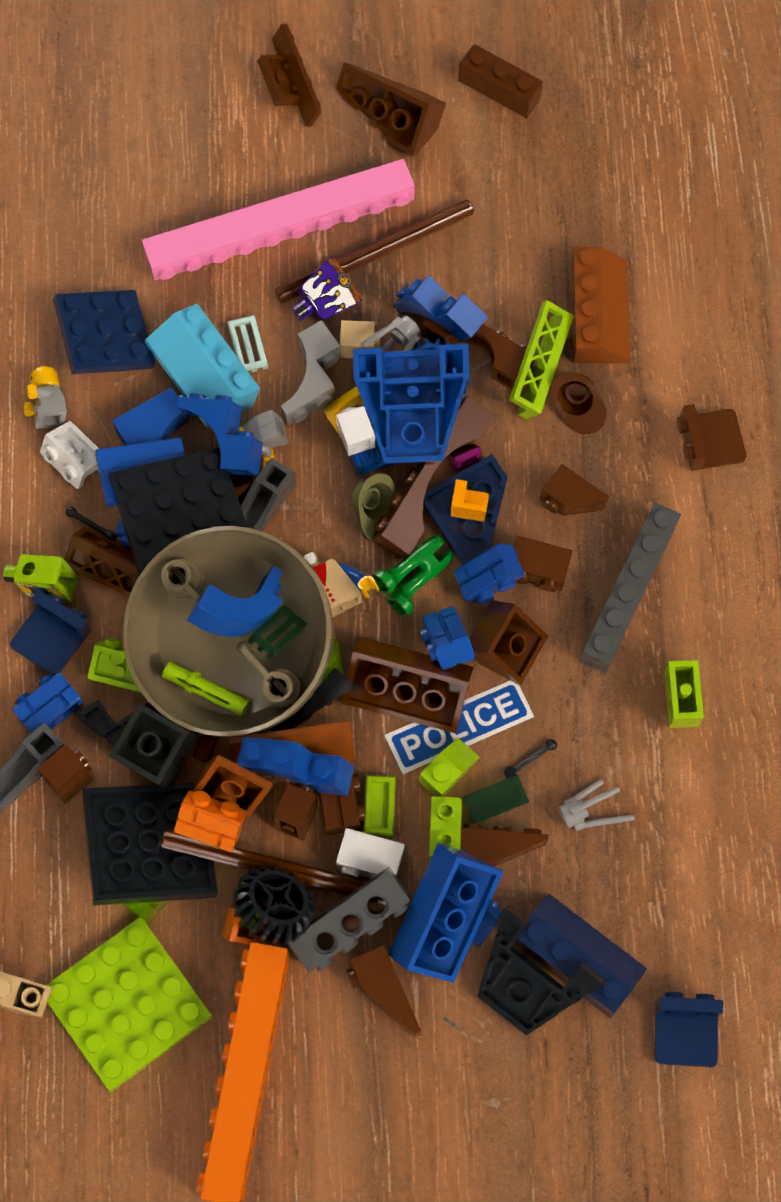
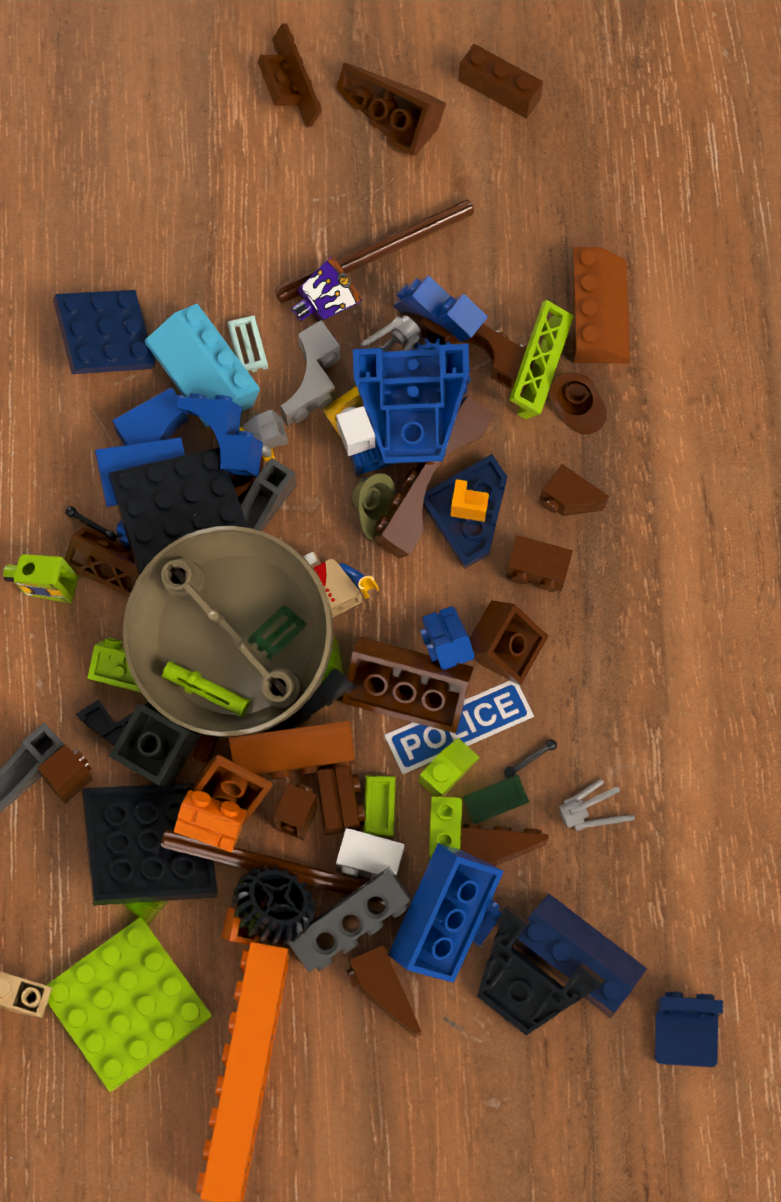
(47, 704): blue brick -> none
(50, 402): light grey piece -> none
(50, 633): dark blue bracket -> none
(70, 453): white bracket -> none
(235, 616): blue arch -> none
(278, 220): bright pink brick -> none
(294, 762): blue arch -> none
(353, 334): tan brick -> none
(430, 566): green piece -> none
(465, 456): magenta slope -> none
(489, 573): blue brick -> none
(629, 588): dark grey arch -> none
(683, 694): lime brick -> none
(710, 438): reddish brown bracket -> none

